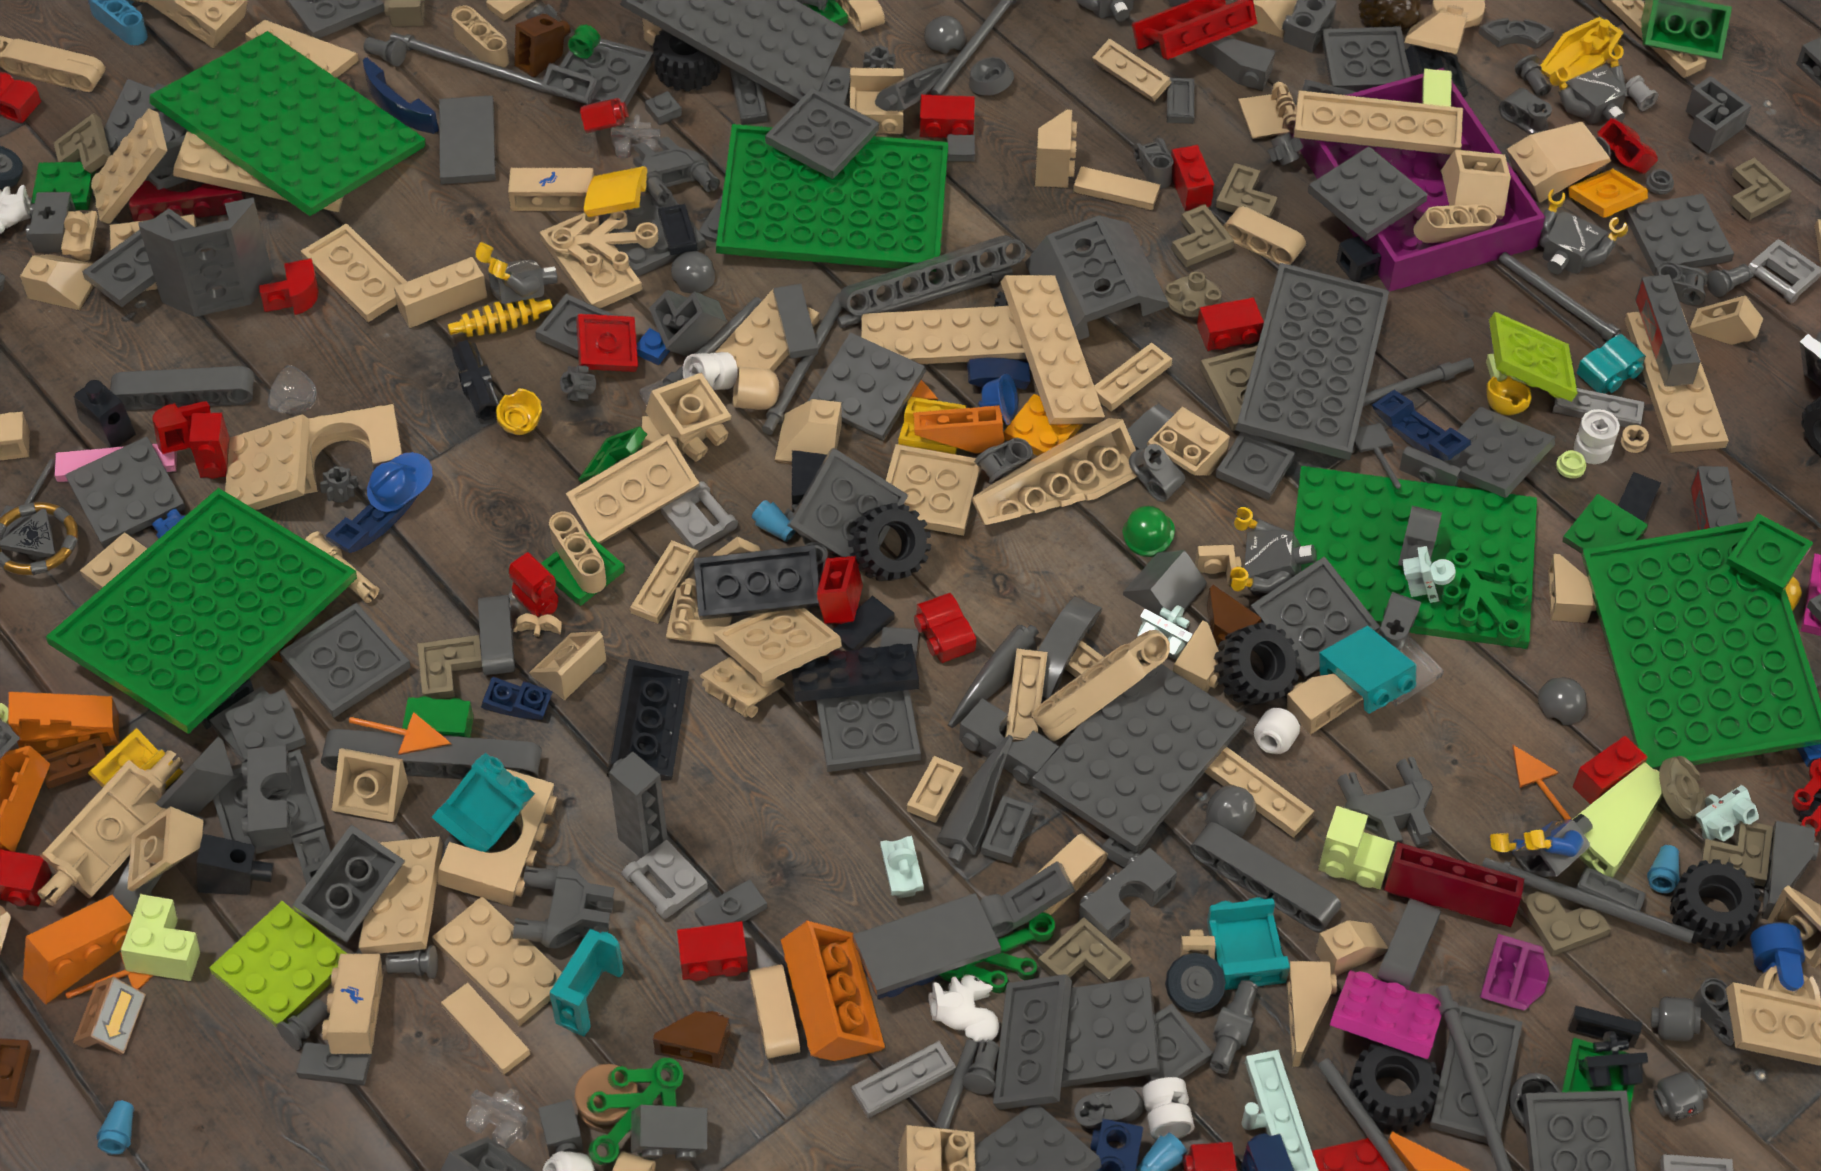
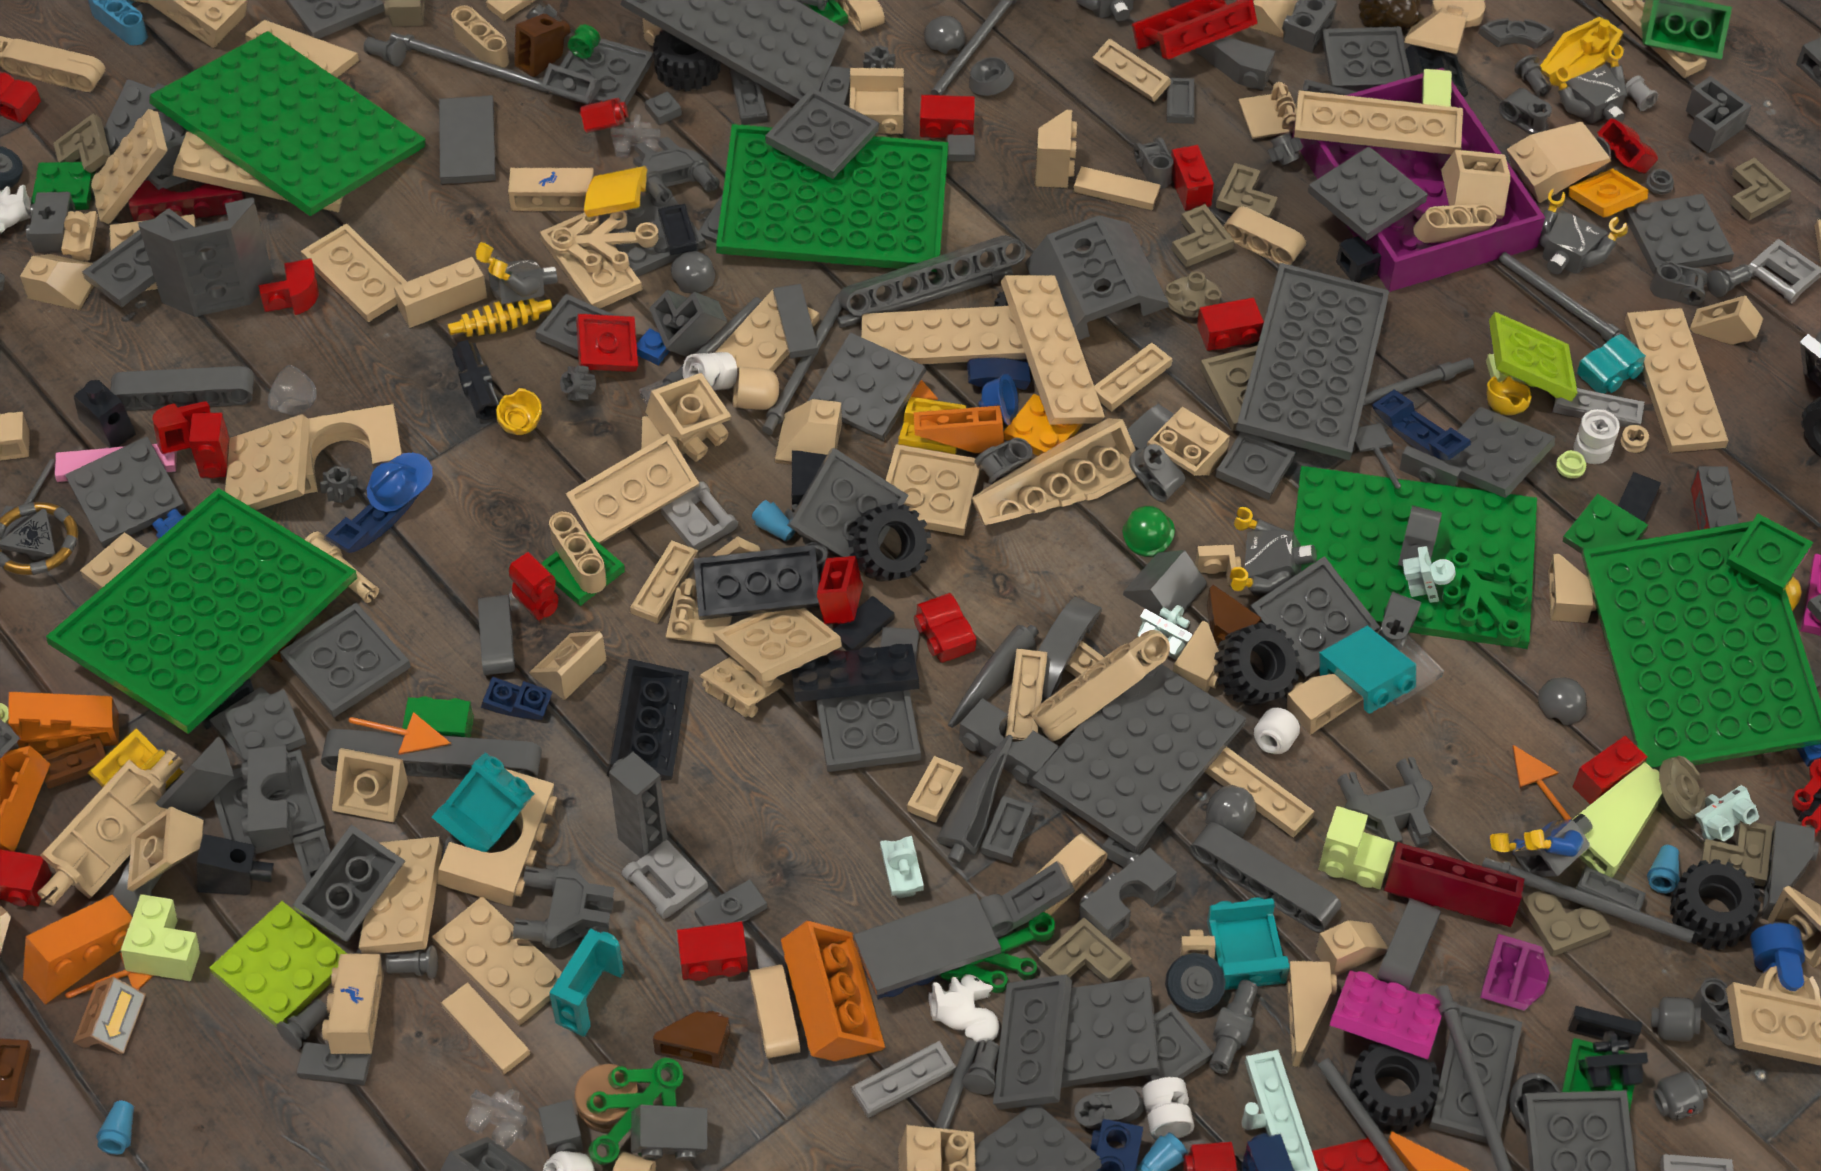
(414, 114): dark blue slope -> none
(442, 657): dark tan plate -> none
(535, 623): tan piece -> none
(613, 450): green plate -> none
(909, 90): dark grey piece -> none
(1667, 330): dark grey brick -> none

